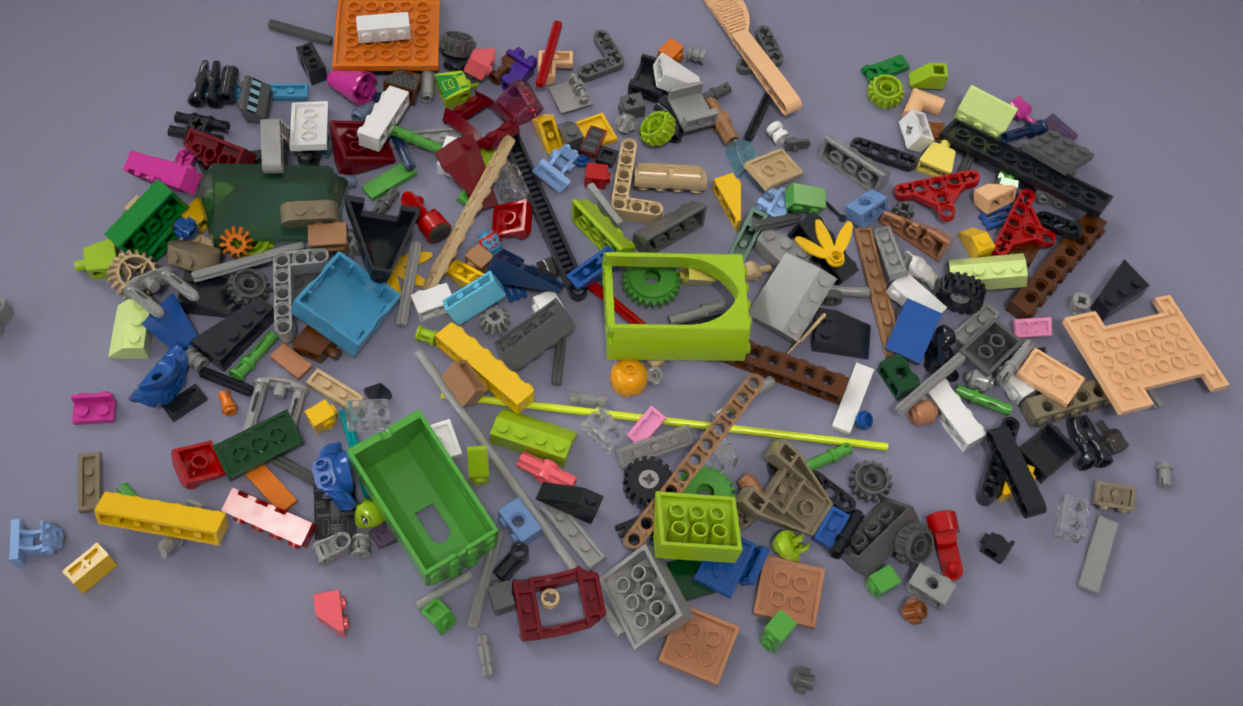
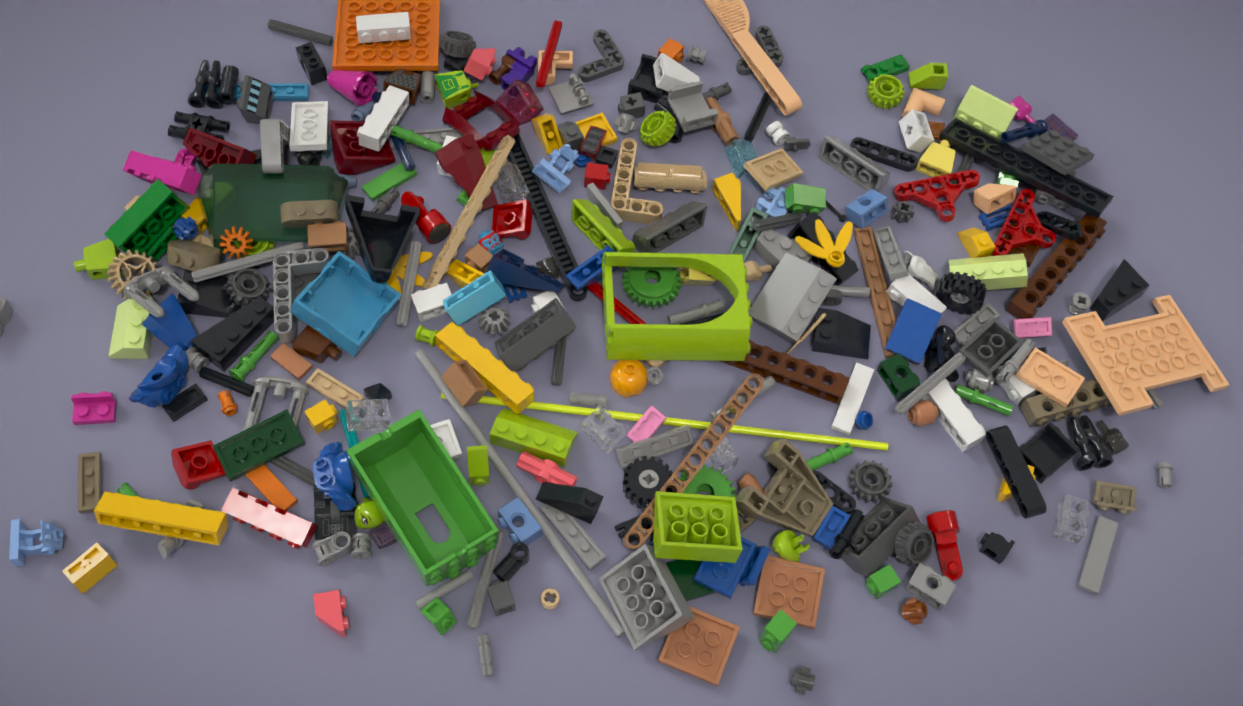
(527, 606): dark red wedge -> none
(924, 237): nougat wedge -> none
(991, 468): black beam -> none

